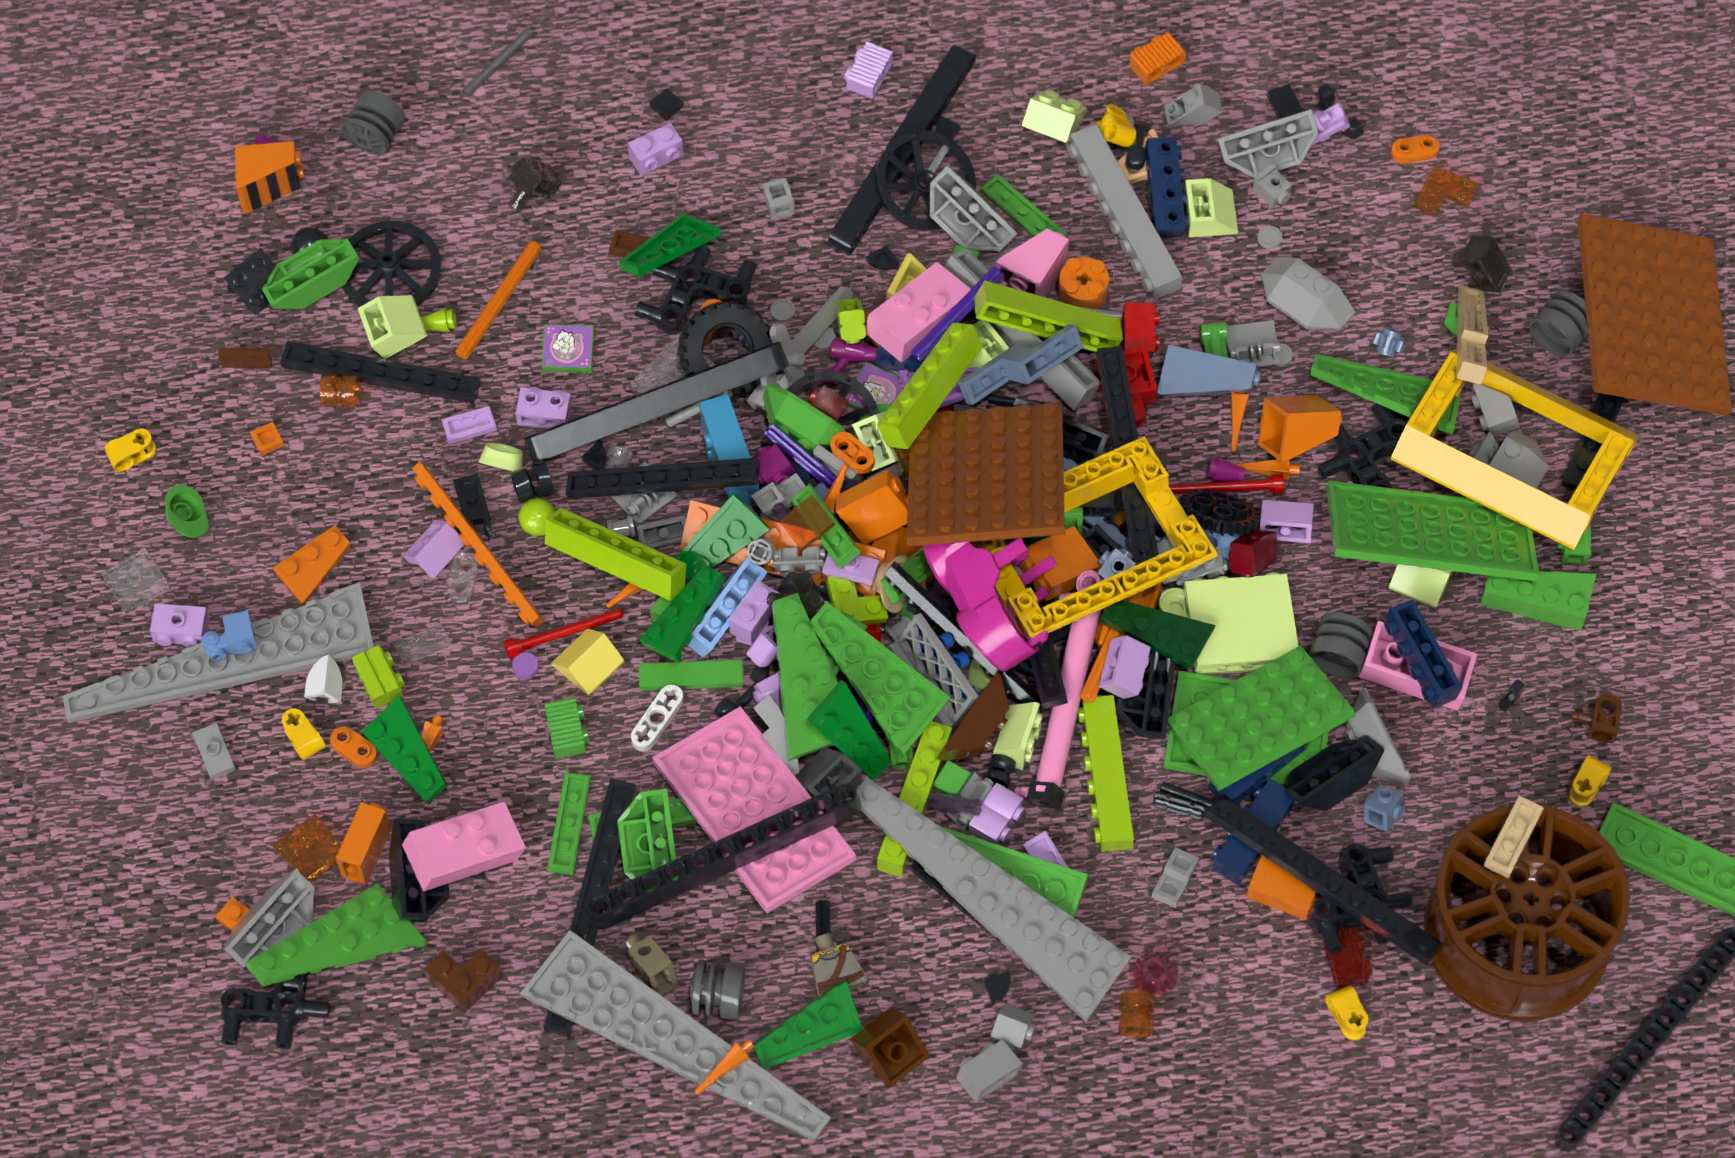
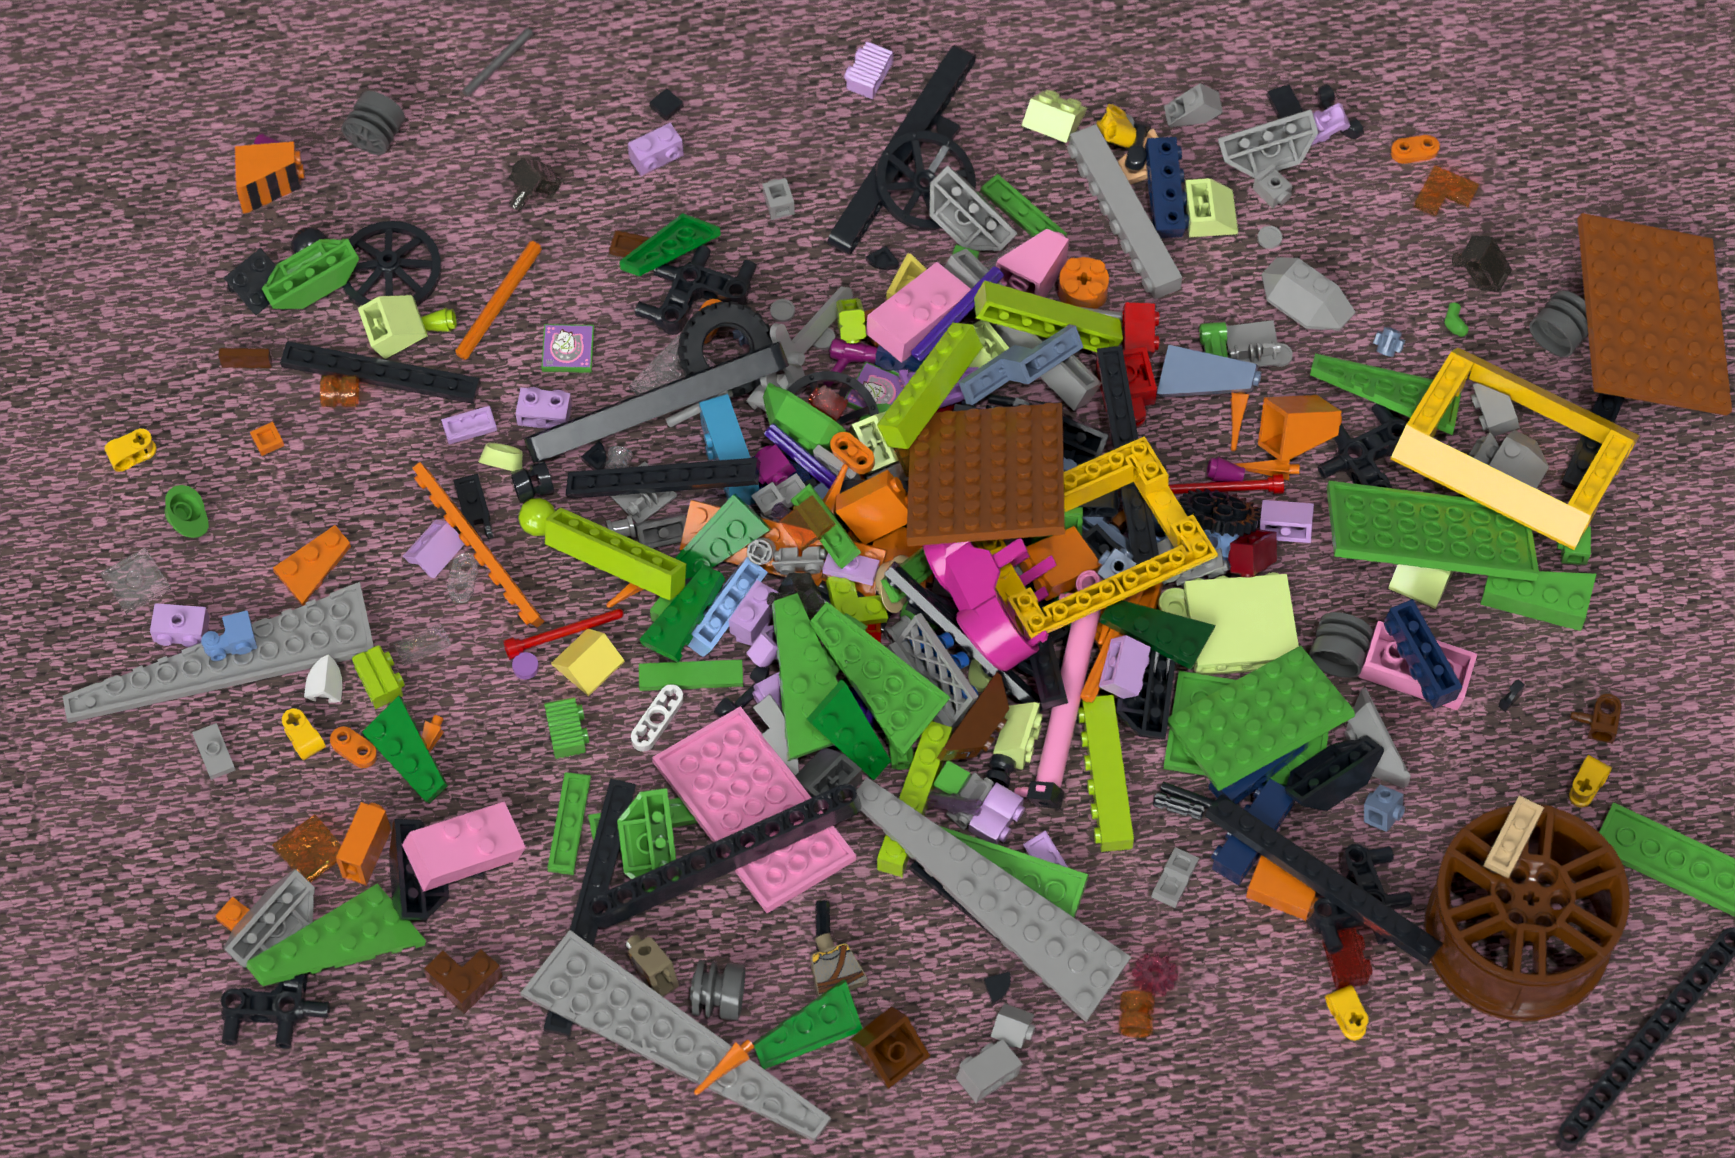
(1157, 58): orange brick -> none
(1471, 335): tan slope -> none

